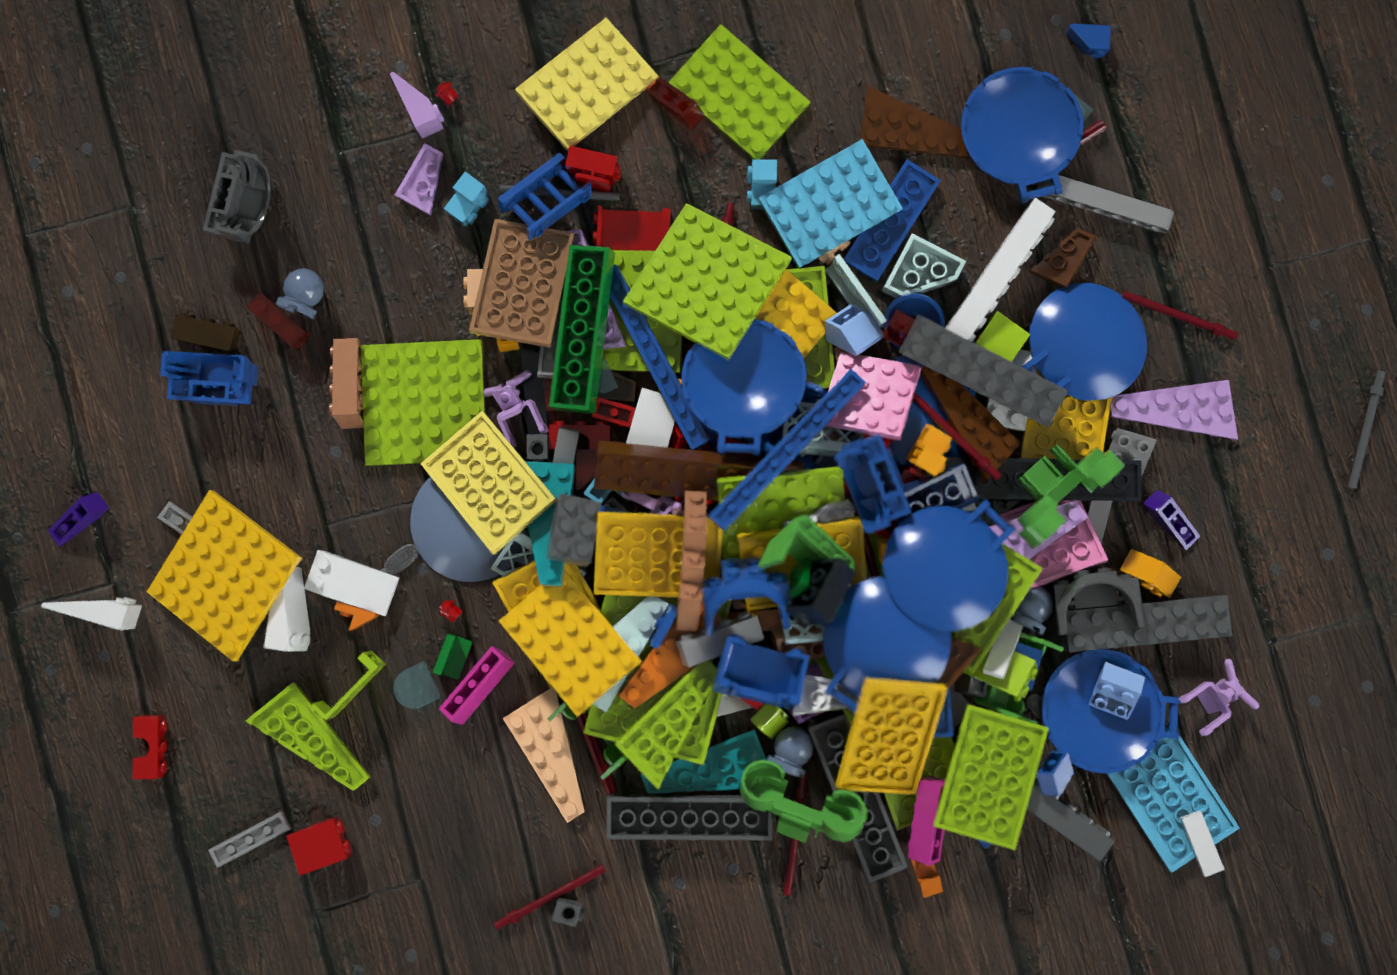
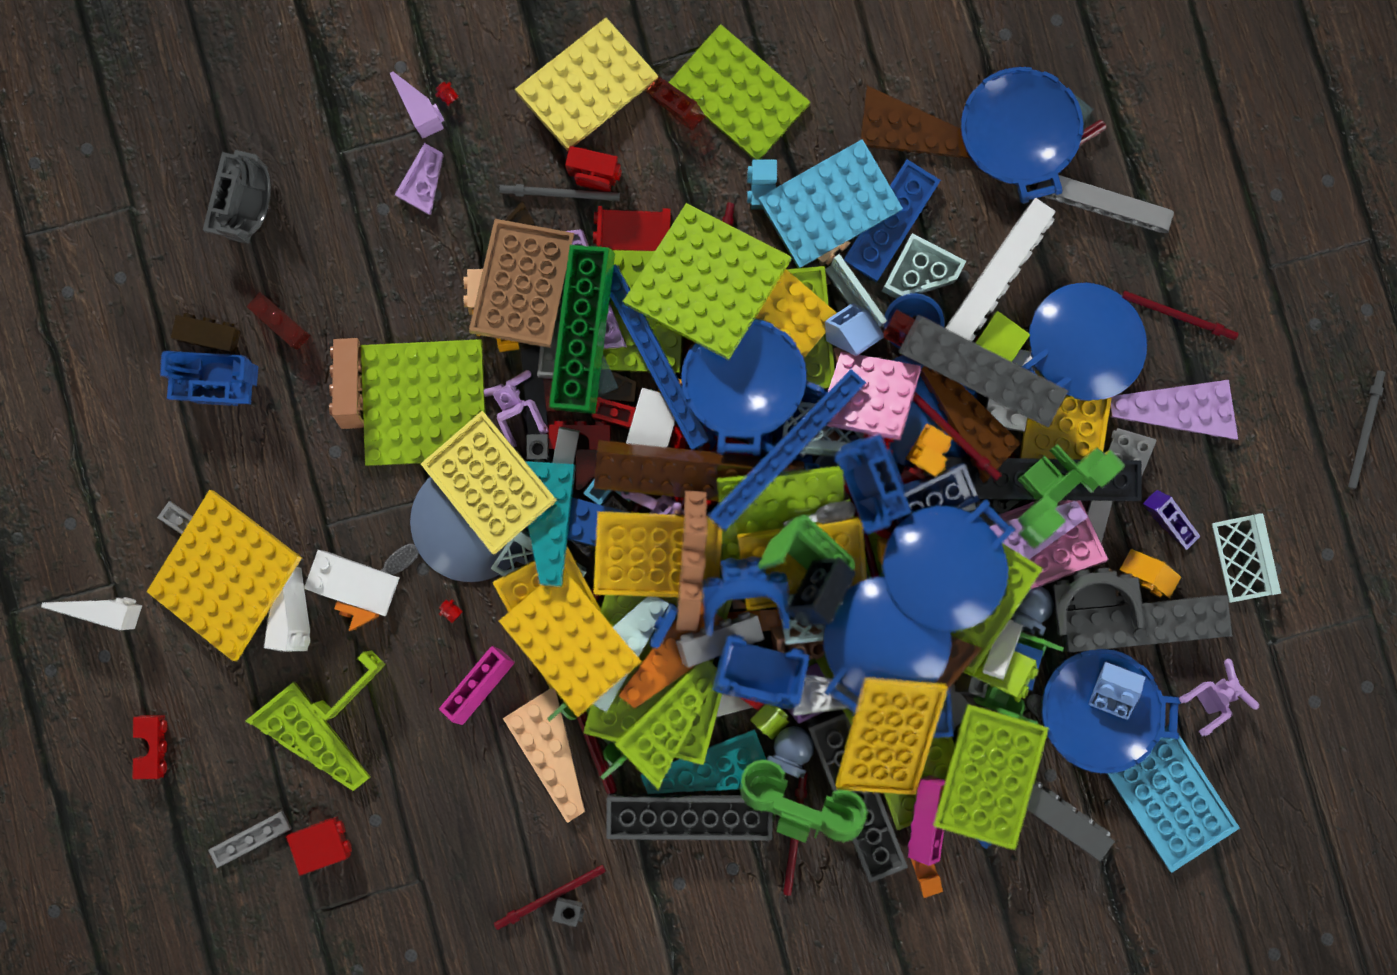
(78, 517): dark purple slope -> none
(302, 291): sand blue tile -> none
(416, 687): clear light blue tile -> none
(453, 656): green panel -> none
(467, 200): medium azure brick -> none
(537, 179): blue fence -> none
(573, 530): dark grey brick -> none
(799, 577): green plate -> none
(1055, 773): blue brick -> none
(1066, 259): reddish brown wing -> none
(1090, 39): blue slope -> none
(1202, 843): white tile -> none
(1264, 555): none -> light aqua fence

